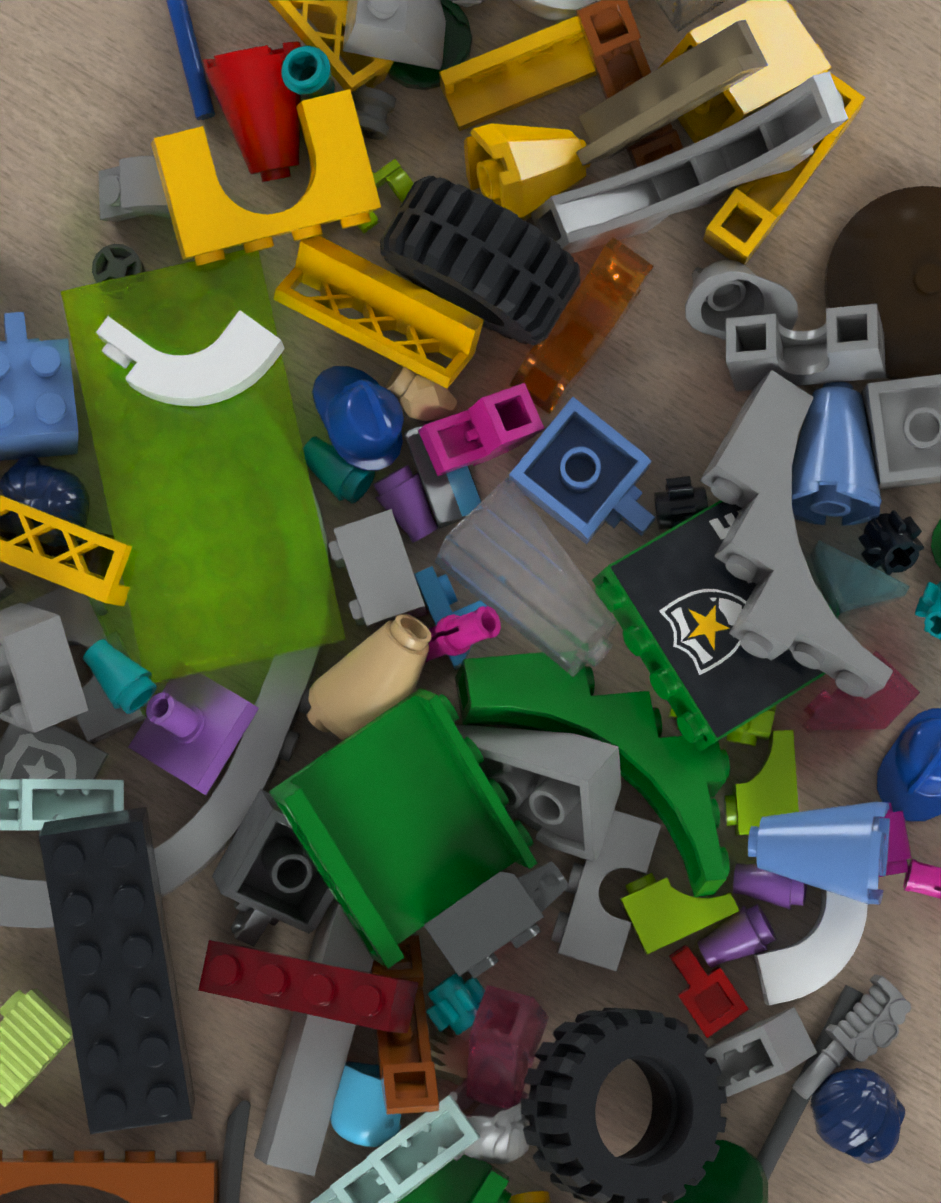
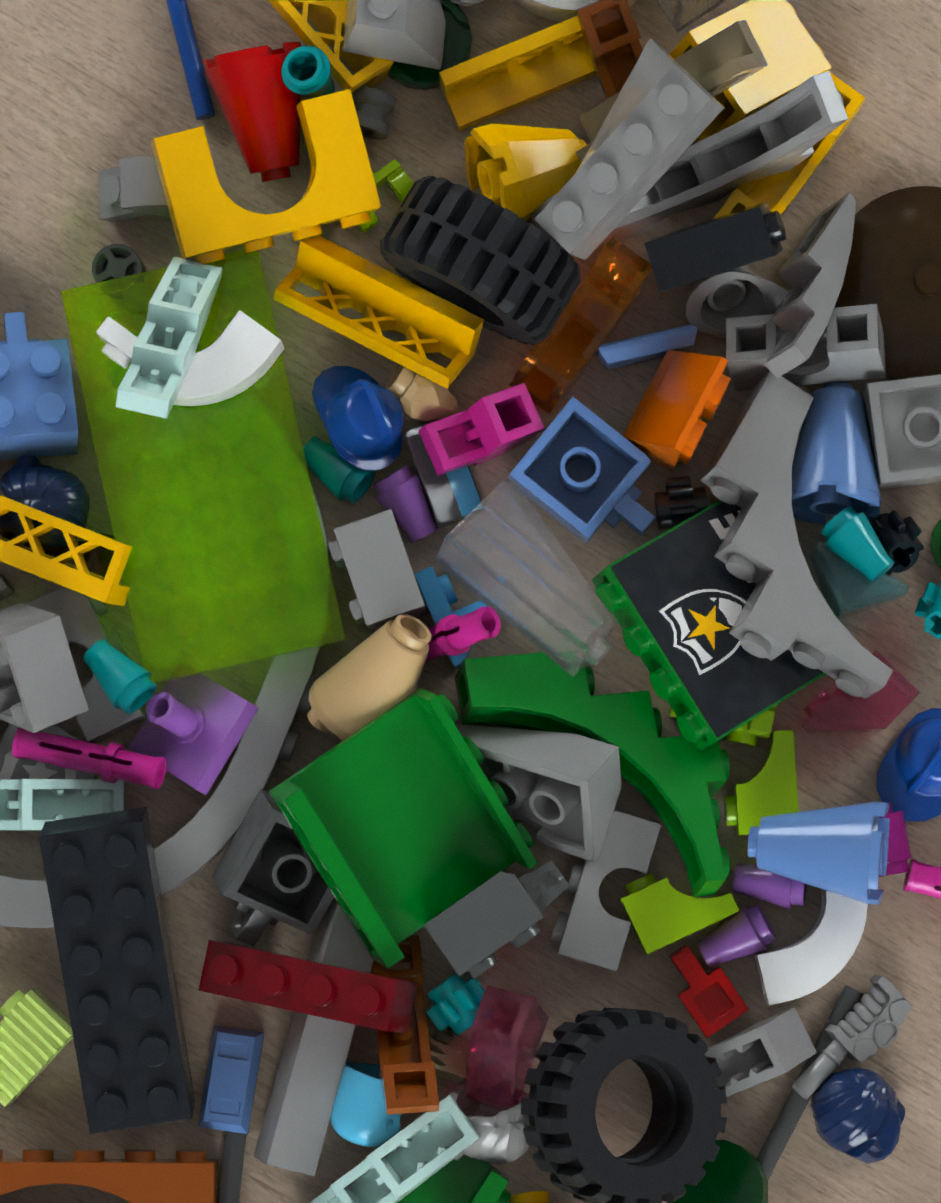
(108, 761): none -> dark pink pin
(169, 337): none -> light aqua slope
(231, 1079): none -> medium blue tile
(640, 139): none -> light grey wedge
(646, 347): none -> medium blue tile
(670, 412): none -> orange slope
(715, 246): none -> black brick
(815, 278): none -> light grey slope
(857, 543): none -> teal cone

